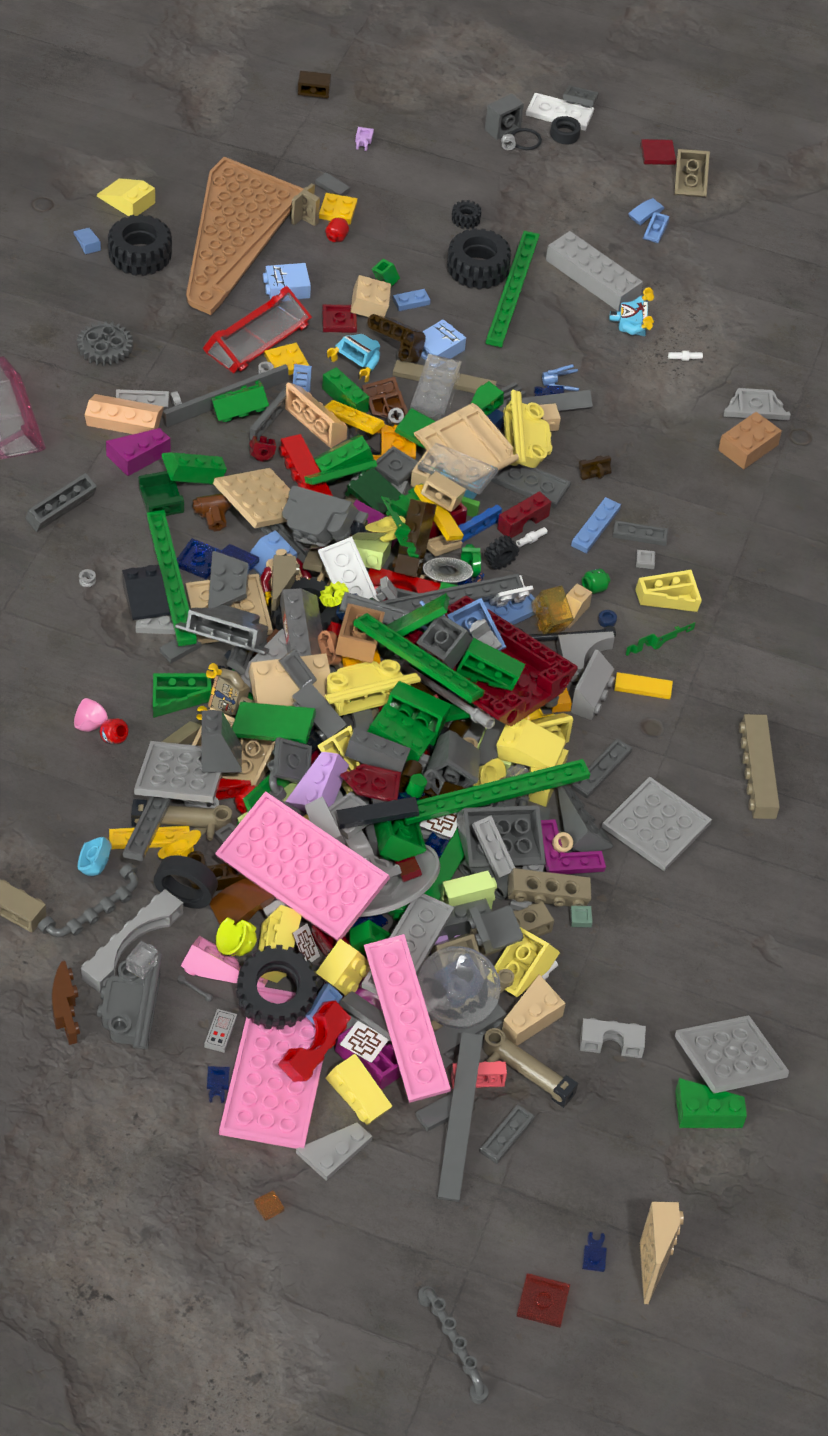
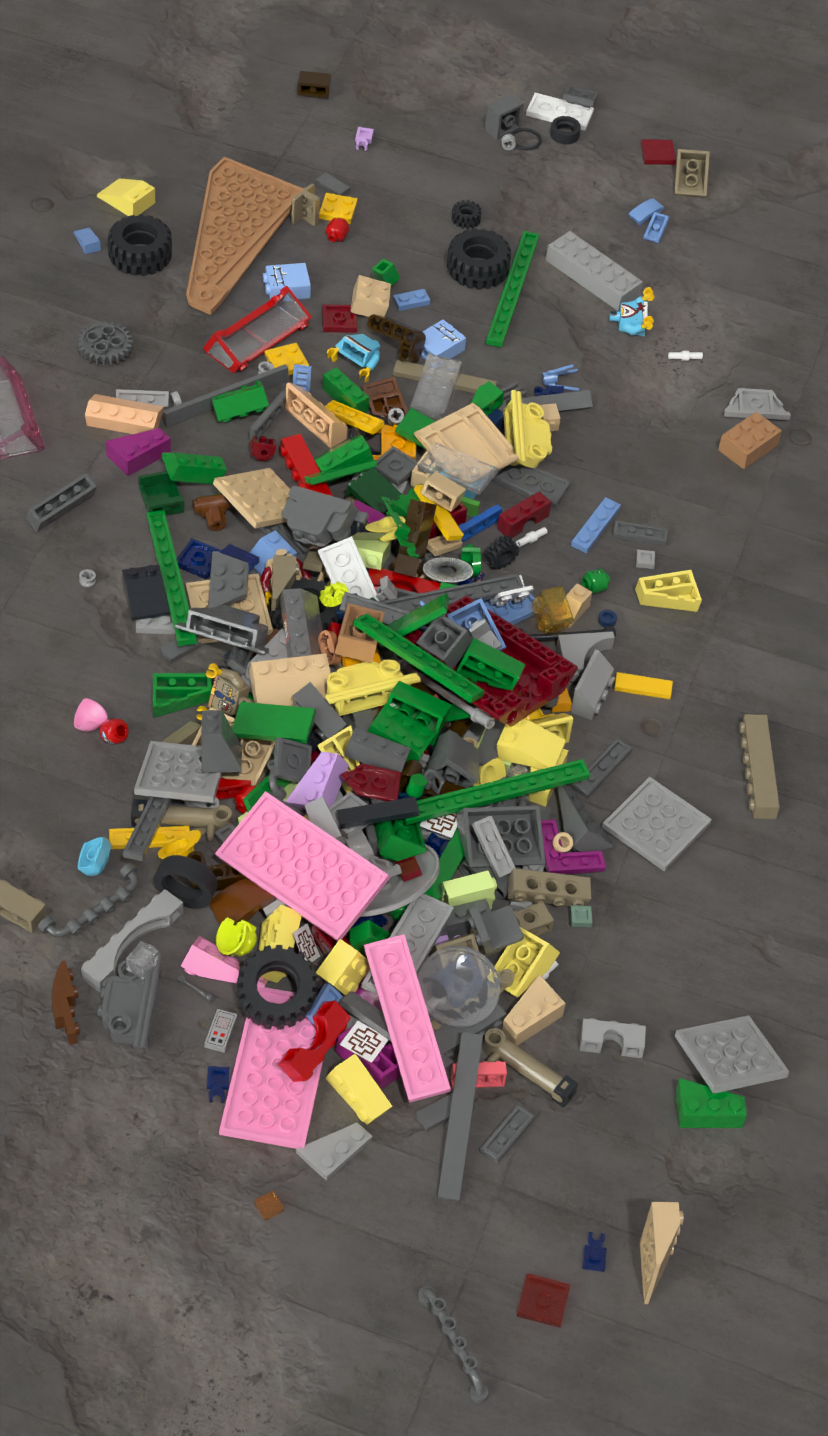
(297, 669): dark grey tile -> none
(595, 468): dark brown hips -> none
(654, 641): green piece -> none

